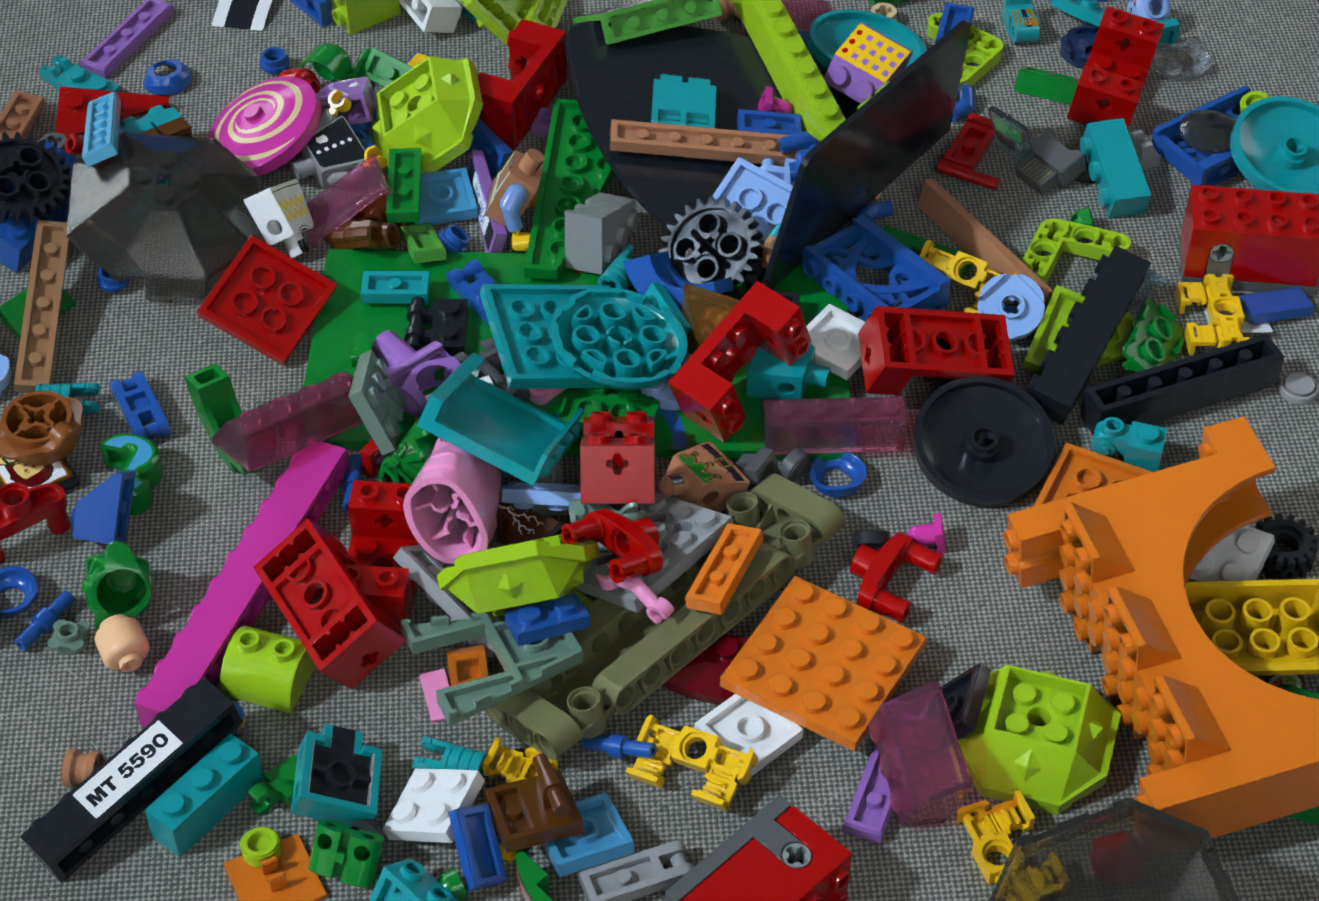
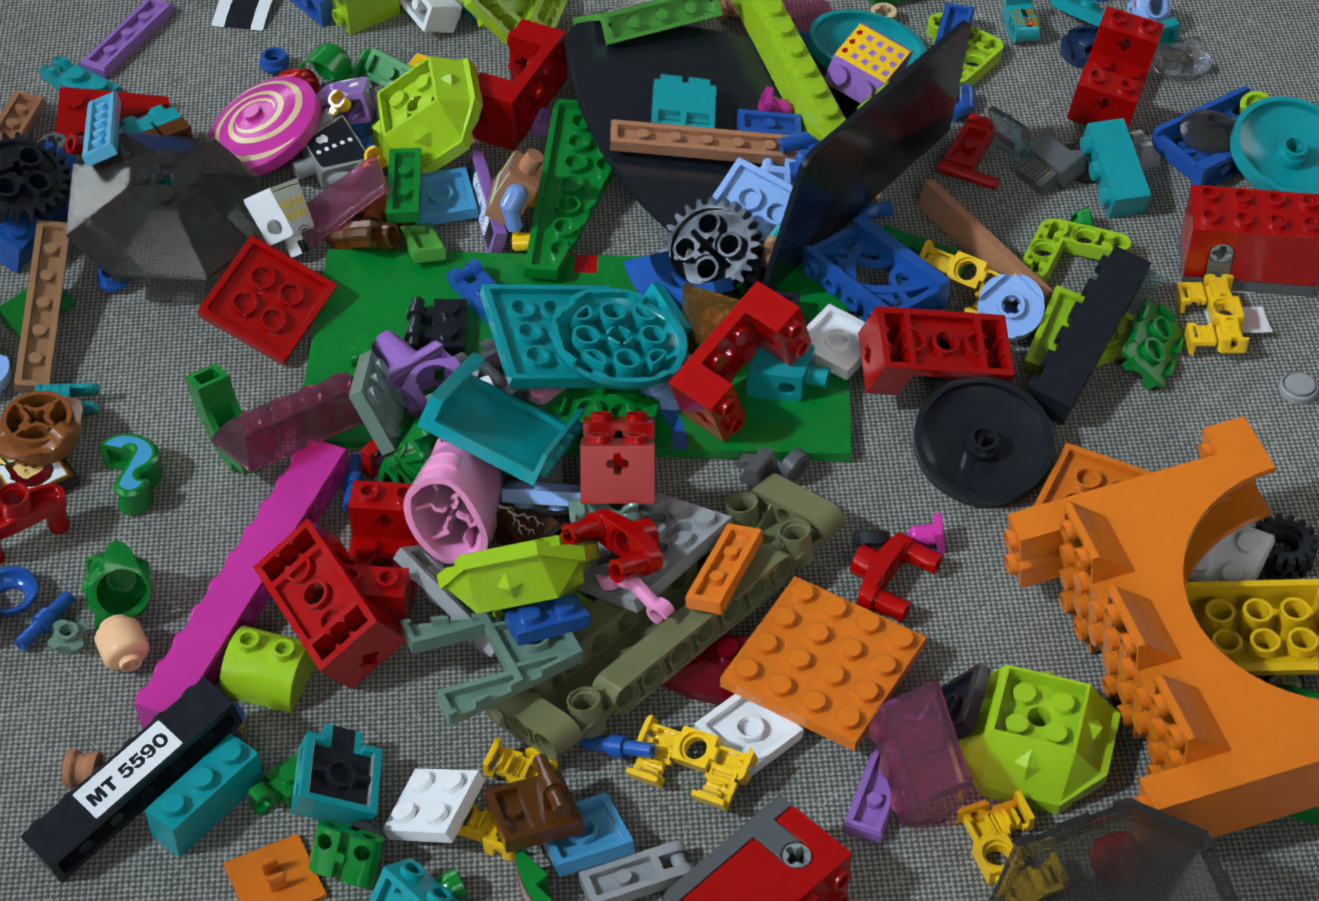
(106, 510): blue slope -> none
(139, 405): blue plate -> none
(168, 84): blue piece -> none
(260, 845): lime tile -> none
(394, 286): teal plate -> none
(430, 683): bright pink window -> none
(454, 238): blue plate -> none
(454, 756): teal hinge -> none
(466, 664): orange tile -> none
(477, 846): blue tile -> none
(494, 149): blue plate -> none
(598, 231): light grey wedge -> none
(616, 273): teal hinge -> none
(703, 477): nougat torso -> none
(834, 424): clear pink slope -> none
(848, 464): blue piece -> none
(1046, 84): green slope -> none
(1138, 443): teal brick -> none
(1185, 384): black brick -> none
(1276, 305): blue tile -> none

